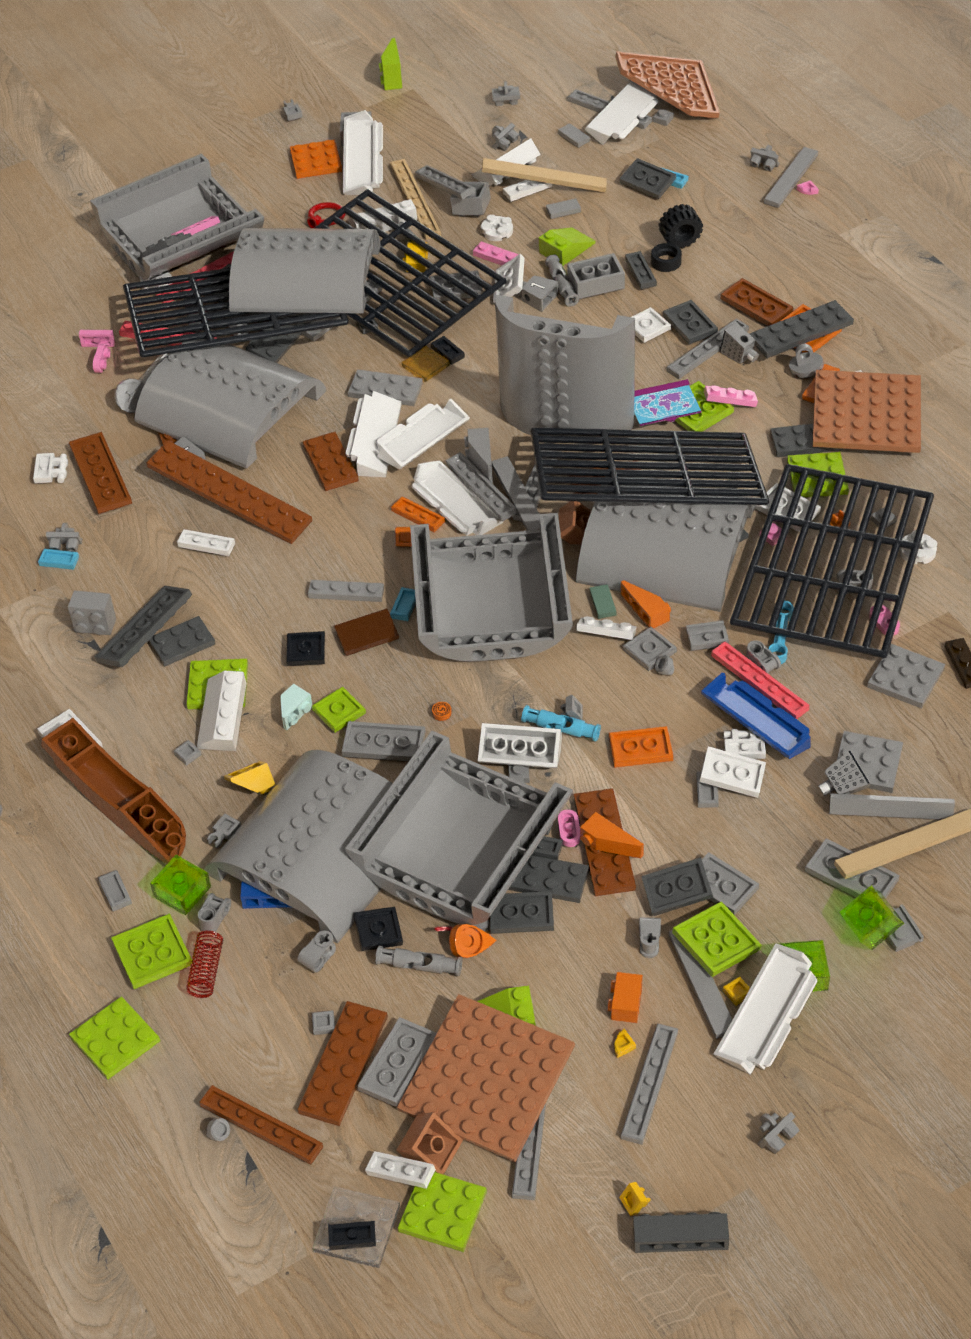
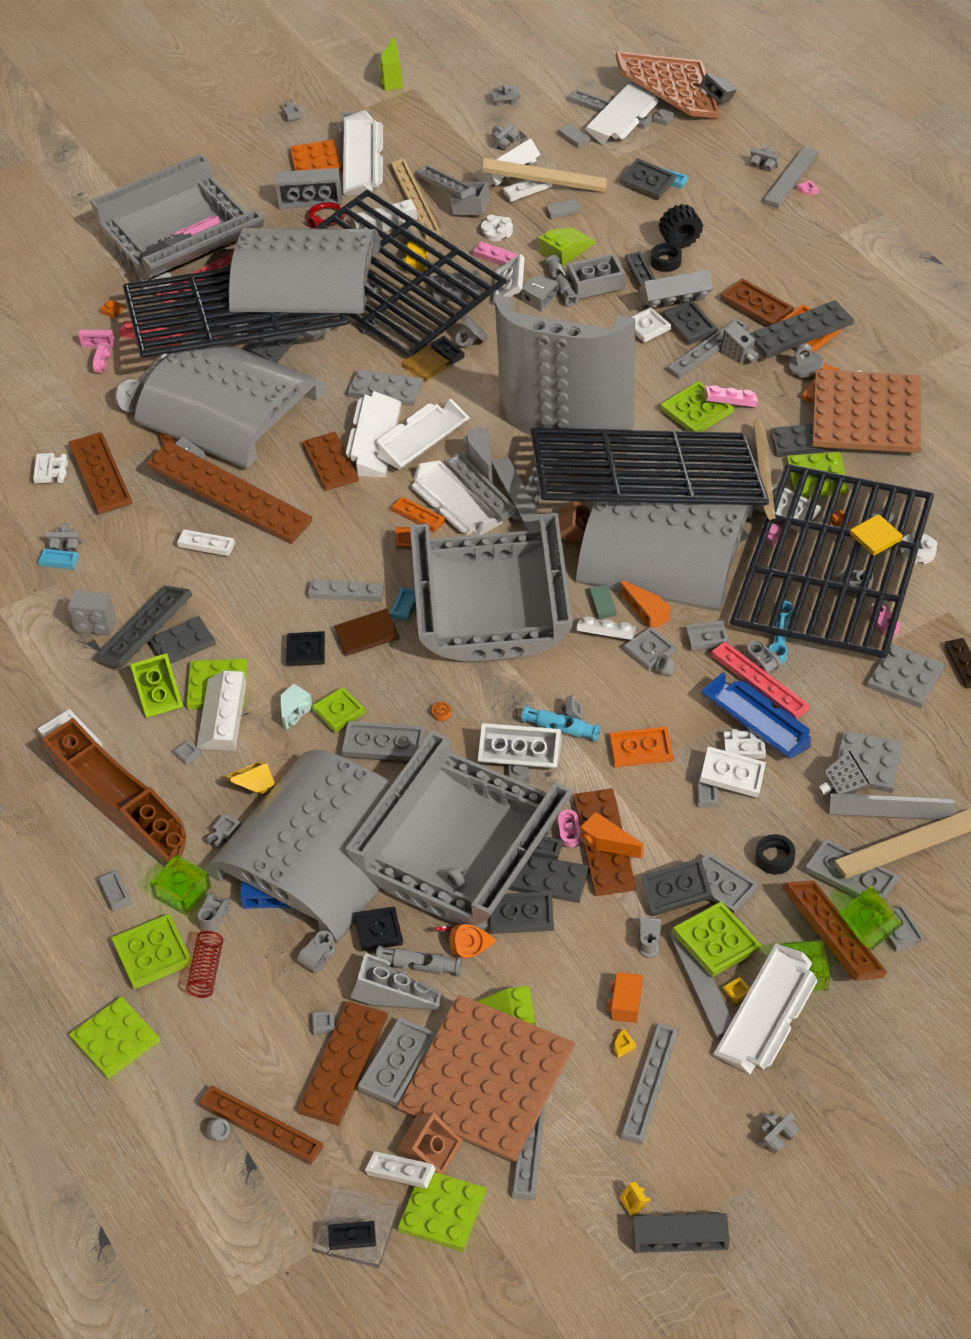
(112, 308): none -> orange plate
(156, 685): none -> lime slope
(308, 187): none -> light grey brick
(385, 986): none -> light grey wedge
(455, 876): none -> light grey tile
(473, 332): none -> light grey tile
(665, 402): sticker -> none
(675, 289): none -> light grey brick
(718, 88): none -> dark grey slope
(764, 467): none -> tan tile
(775, 841): none -> black tyre
(834, 930): none -> dark orange plate
(876, 534): none -> yellow tile

